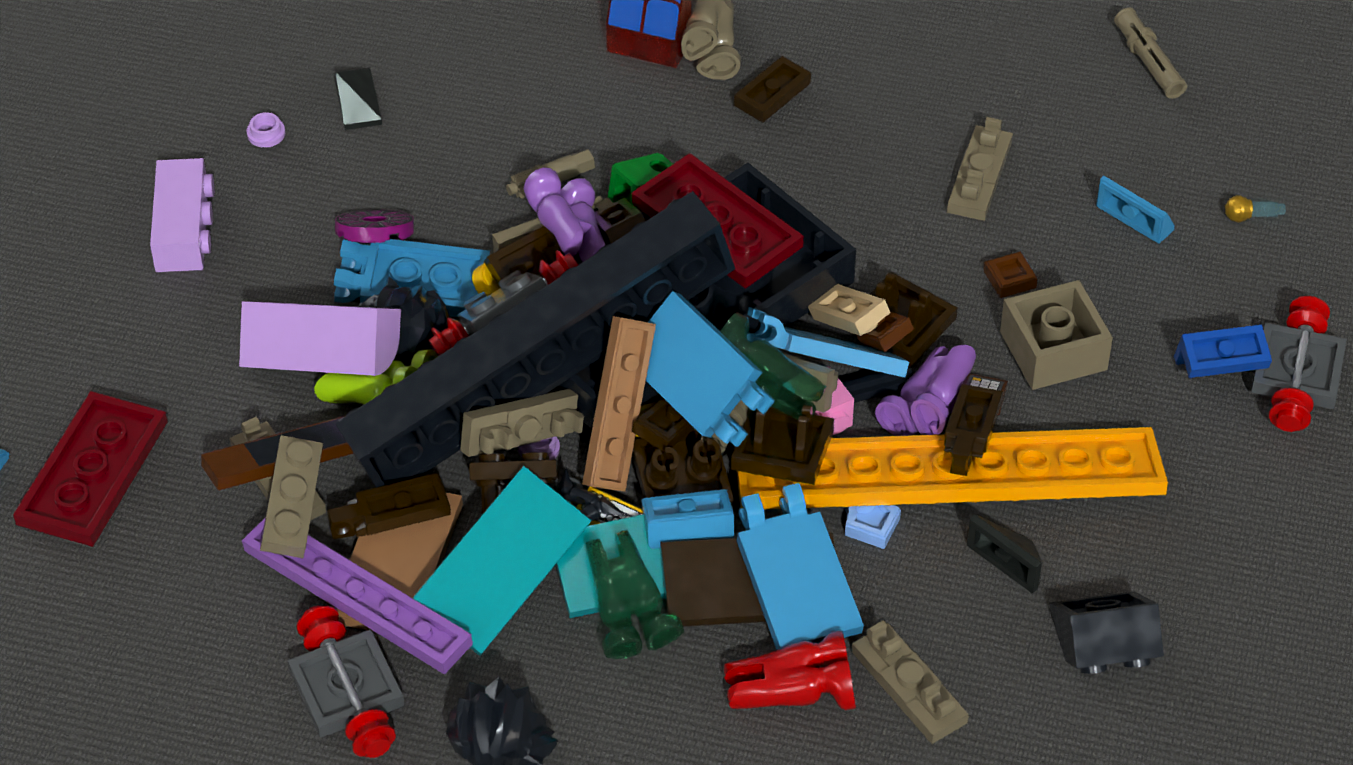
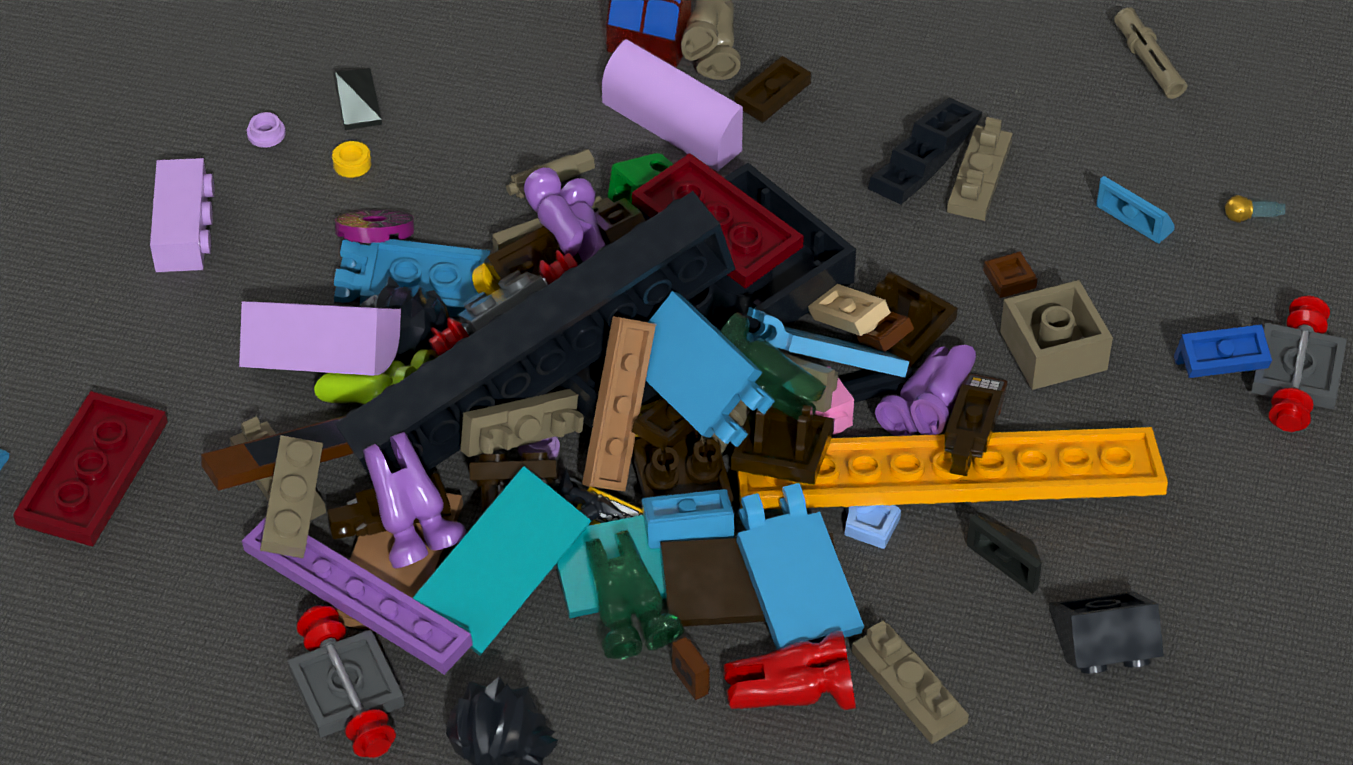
(351, 159): none -> yellow tile
(409, 496): none -> medium lavender piece
(673, 105): none -> lavender brick
(690, 667): none -> reddish brown tile
(925, 151): none -> black slope

